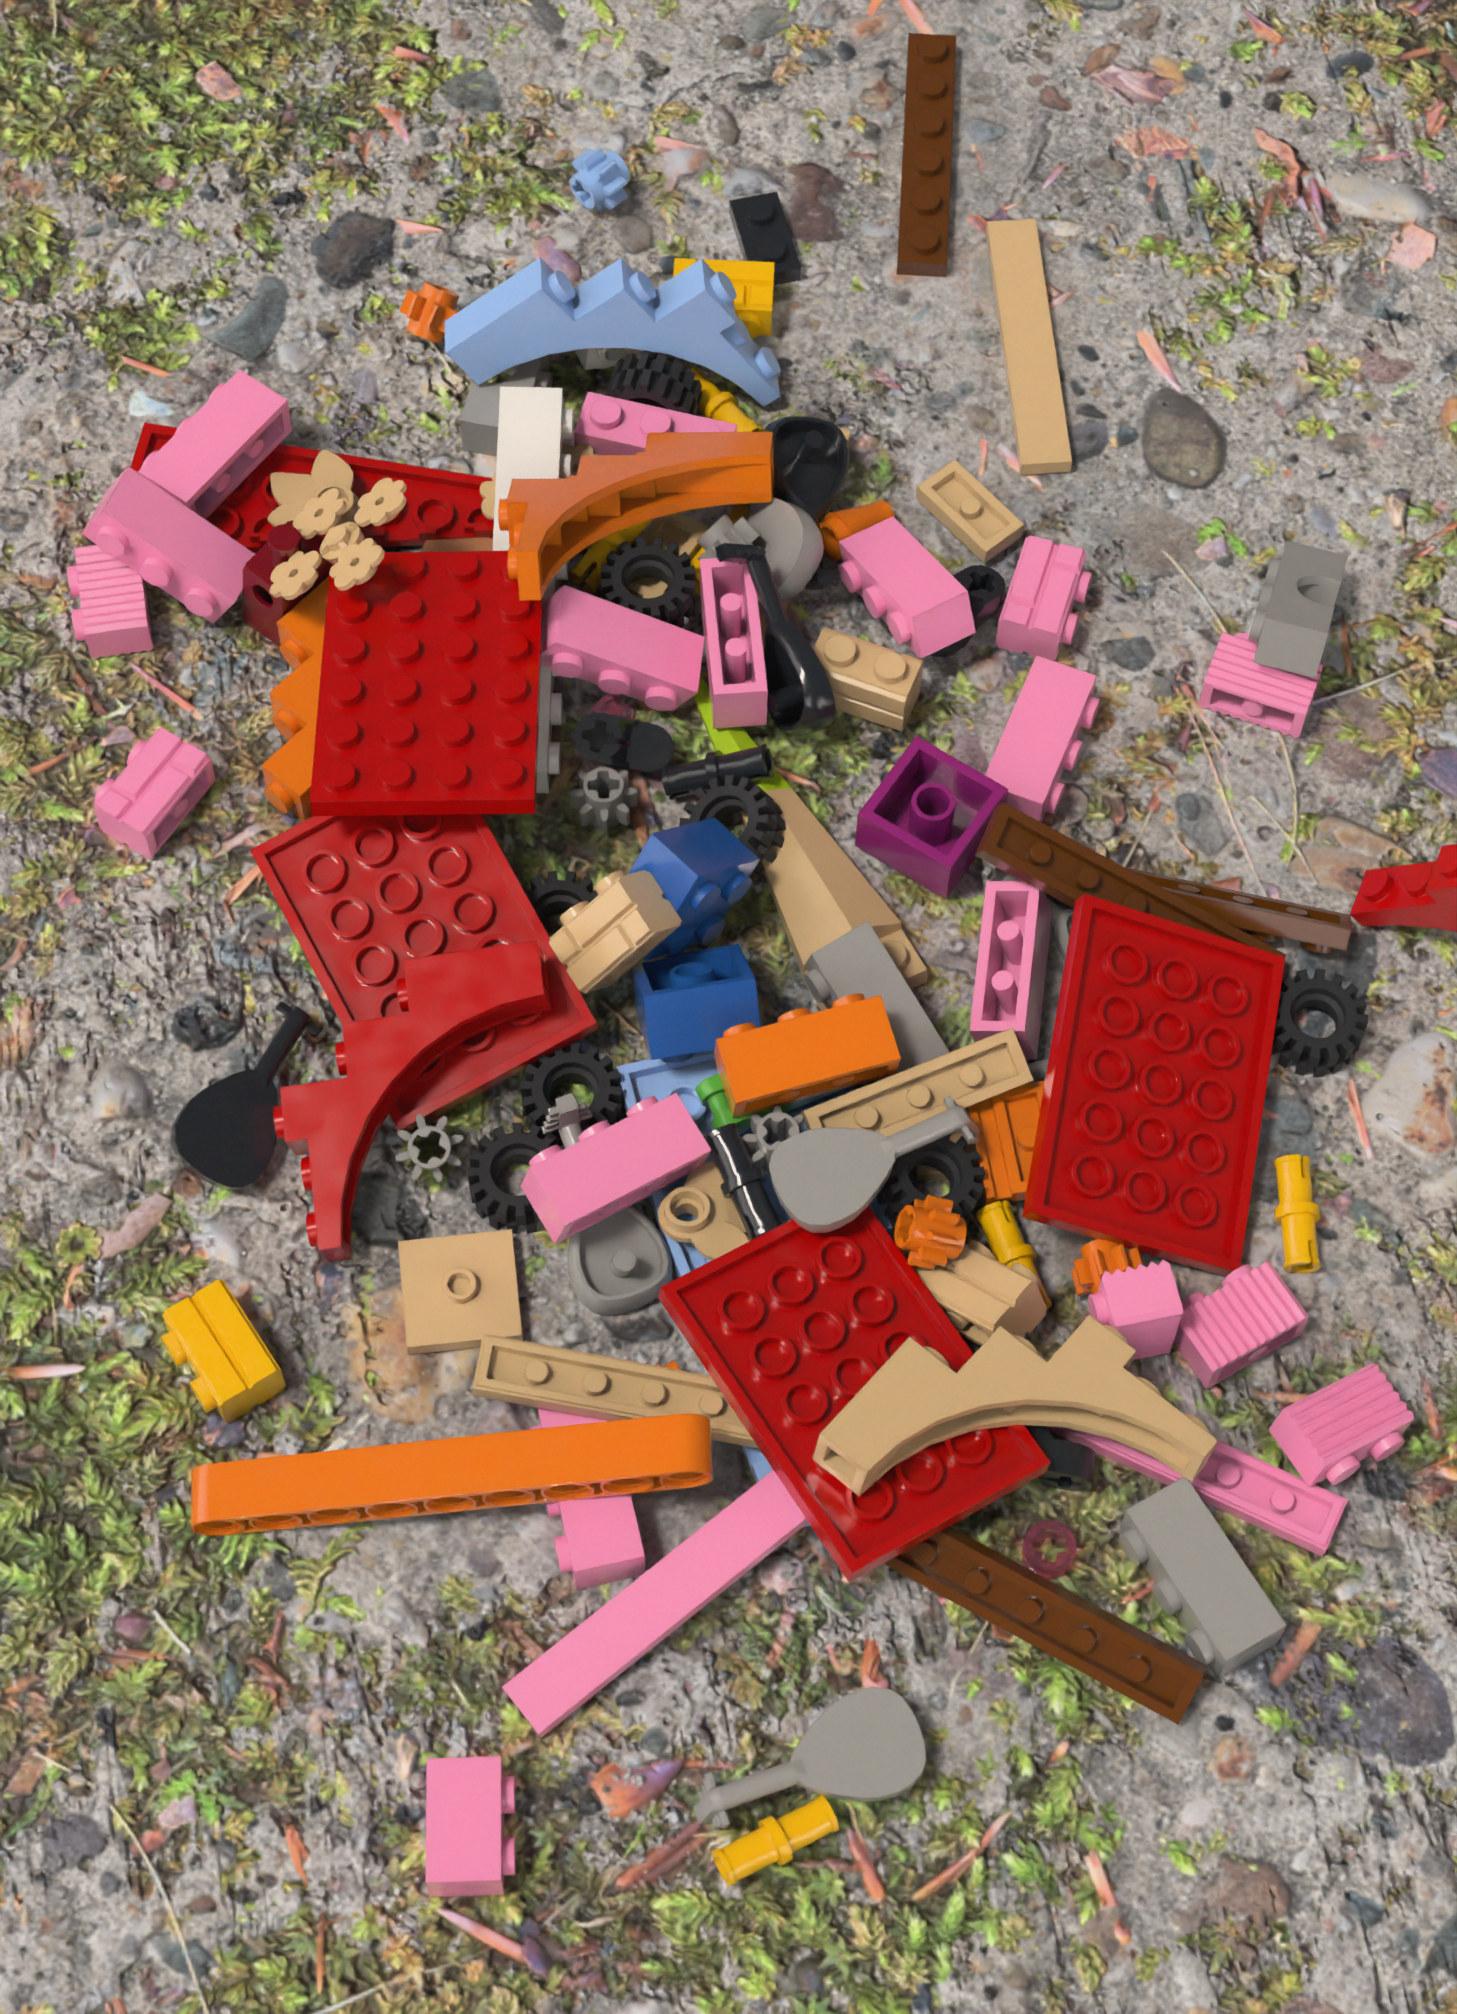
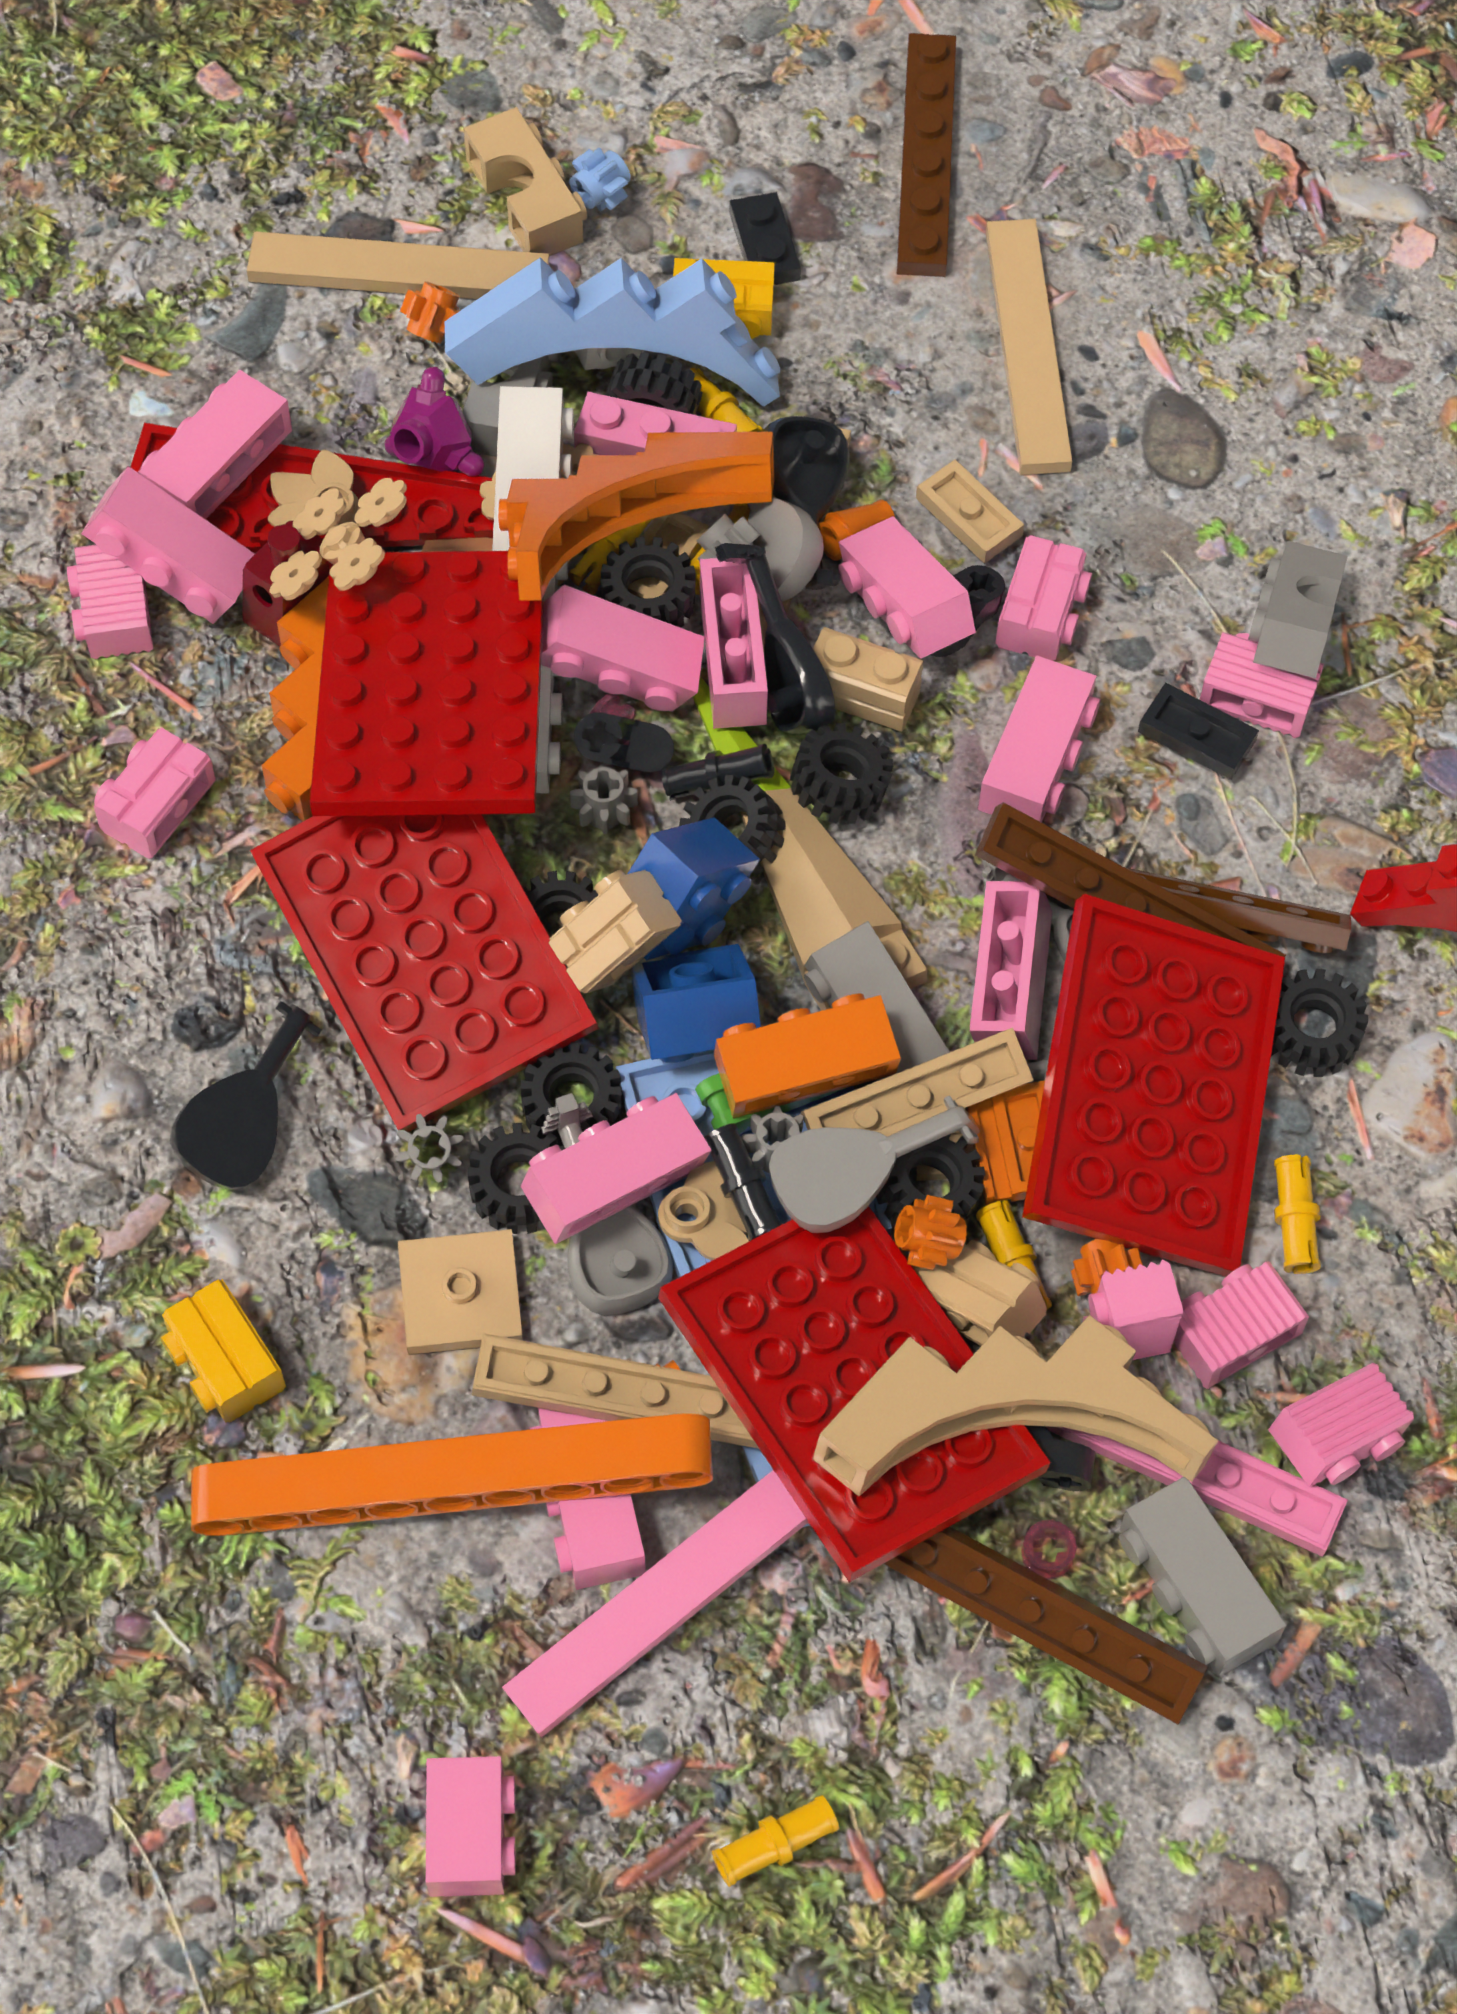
(338, 1118): red arch -> none
(380, 264): none -> tan tile
(433, 429): none -> magenta rock
(512, 154): none -> tan arch
(835, 794): none -> black tyre
(854, 1751): light grey piece -> none
(928, 816): magenta brick -> none
(1198, 731): none -> black plate

